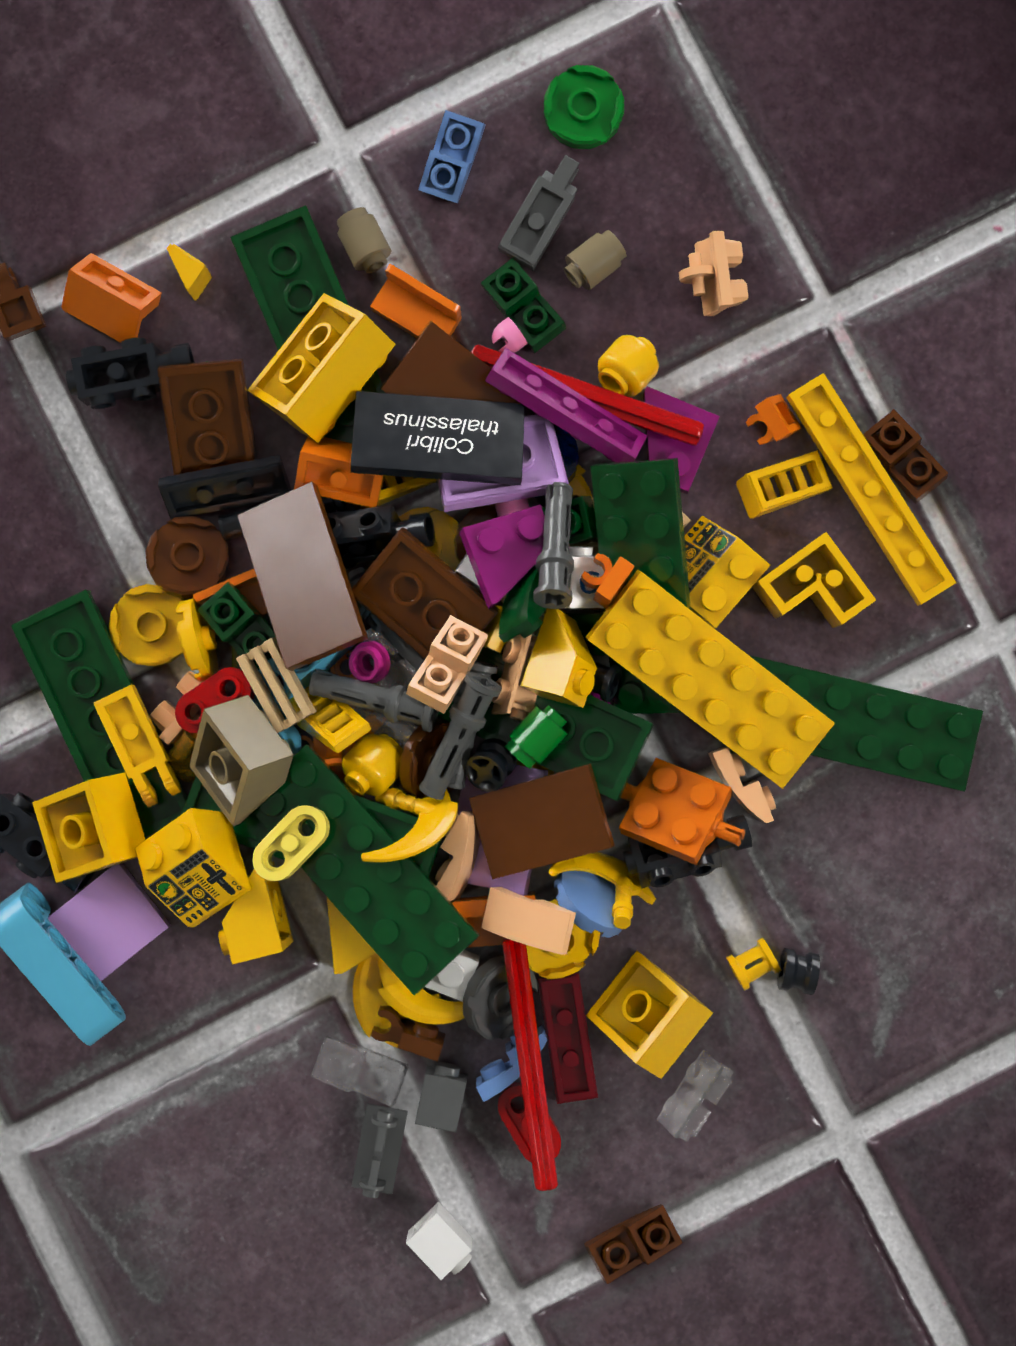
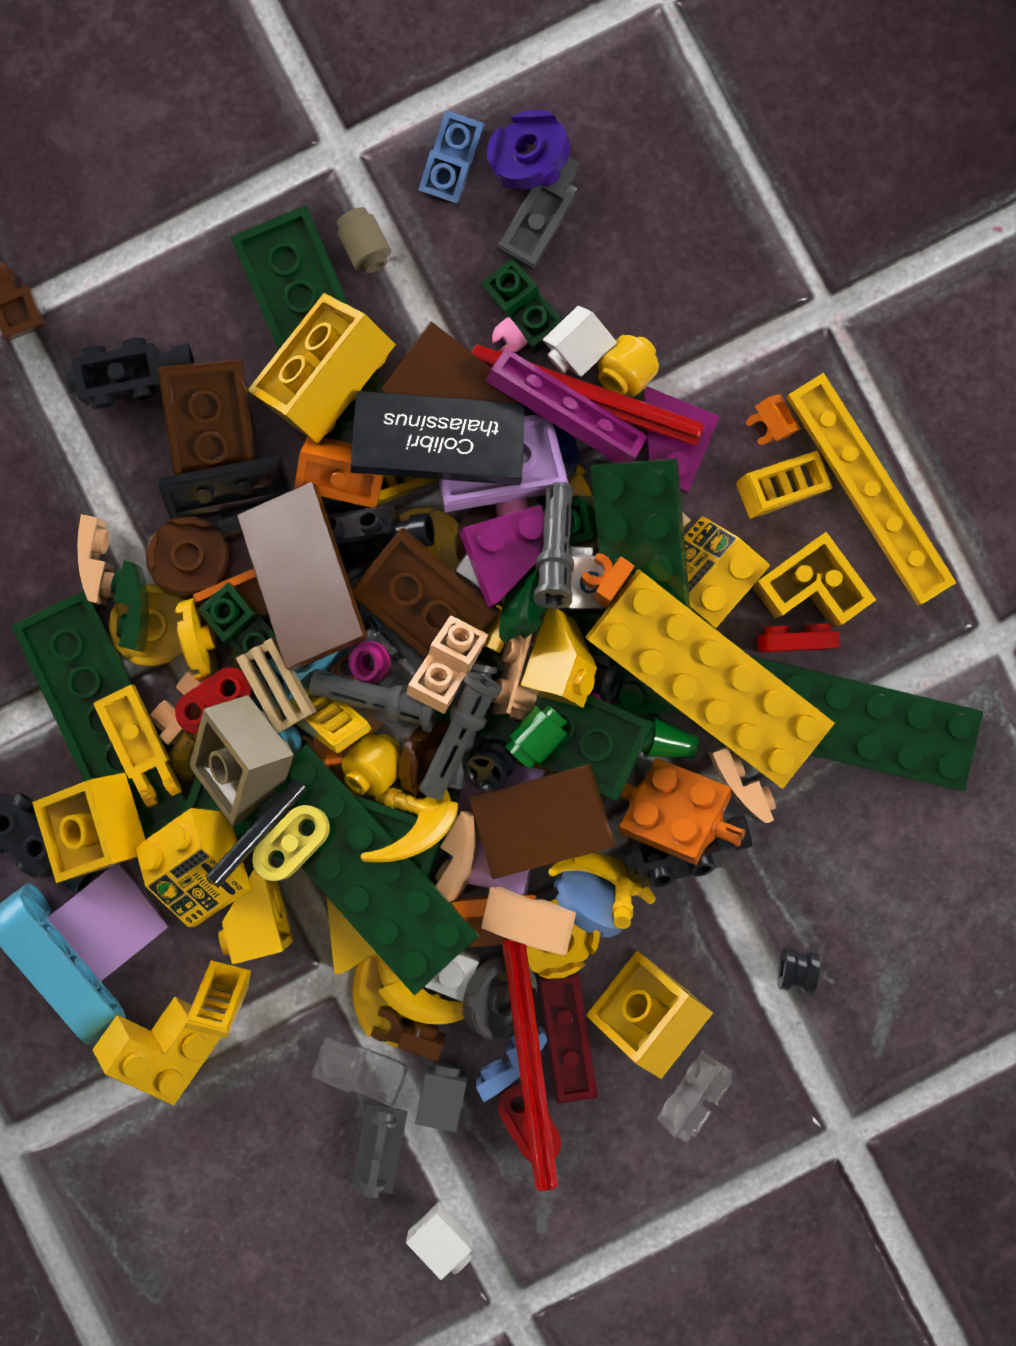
(94, 574): none -> light nougat slope
(108, 298): orange panel -> none
(131, 590): none -> dark green slope
(155, 1060): none -> yellow brick
(191, 271): yellow slope -> none
(222, 978): none -> yellow slope
(256, 833): none -> black bar
(413, 304): orange panel -> none
(537, 167): none -> dark purple plate
(578, 342): none -> white brick
(583, 107): green tile -> none
(594, 260): dark tan brick -> none
(633, 1242): reddish brown slope -> none
(669, 741): none -> green cone
(711, 275): light nougat hips -> none
(760, 951): yellow bush -> none
(814, 639): none -> red plate
(904, 457): reddish brown slope -> none

